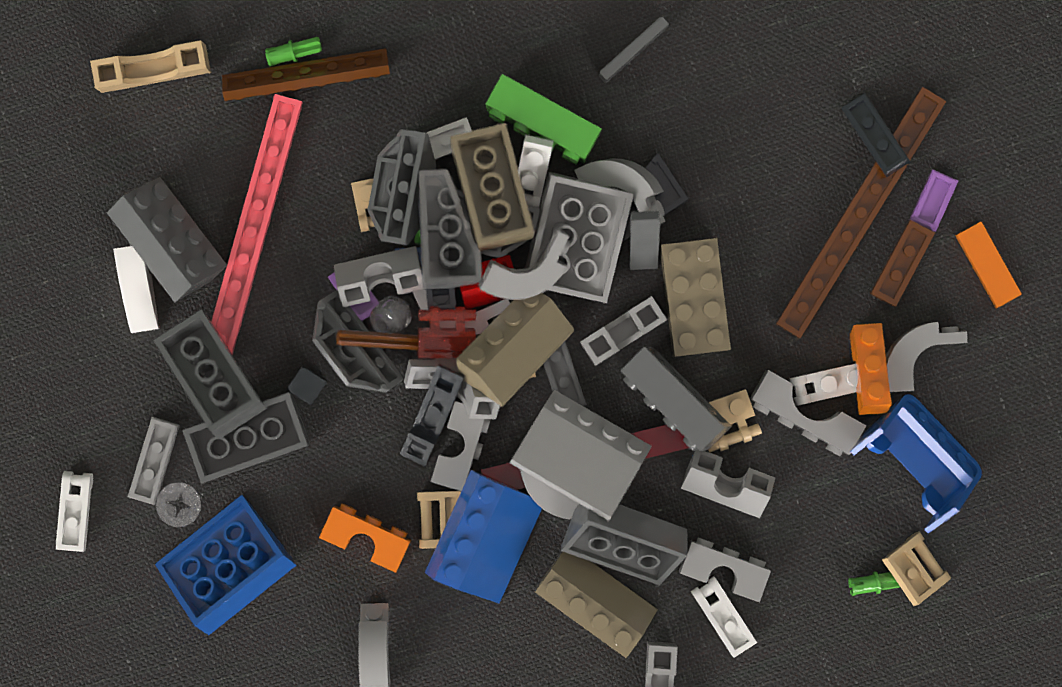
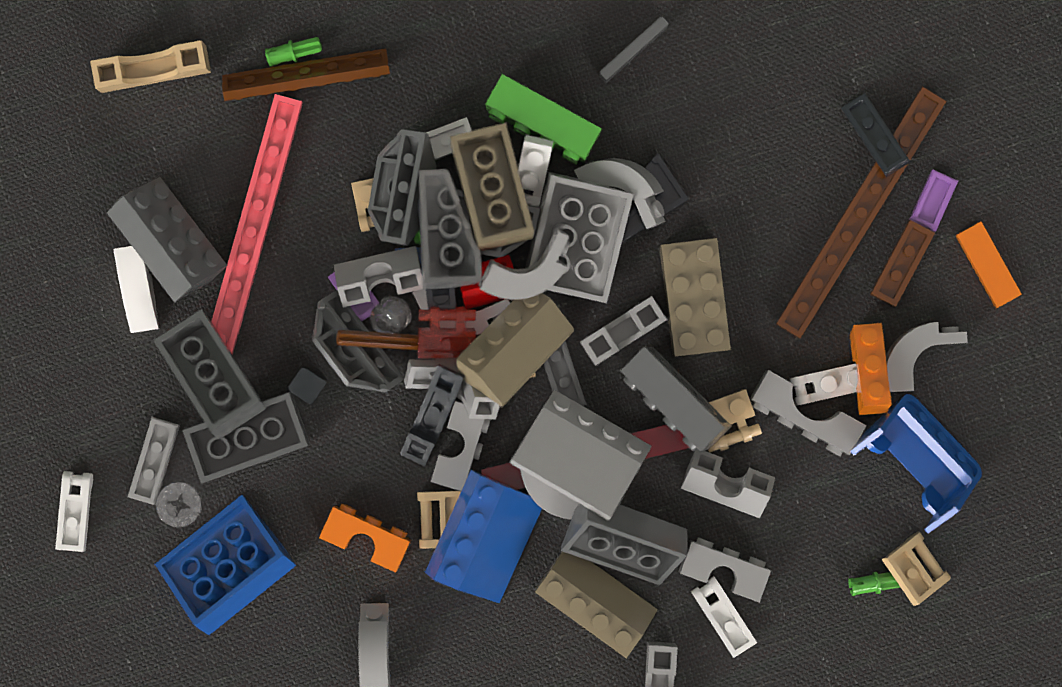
(644, 240): dark grey tile -> none

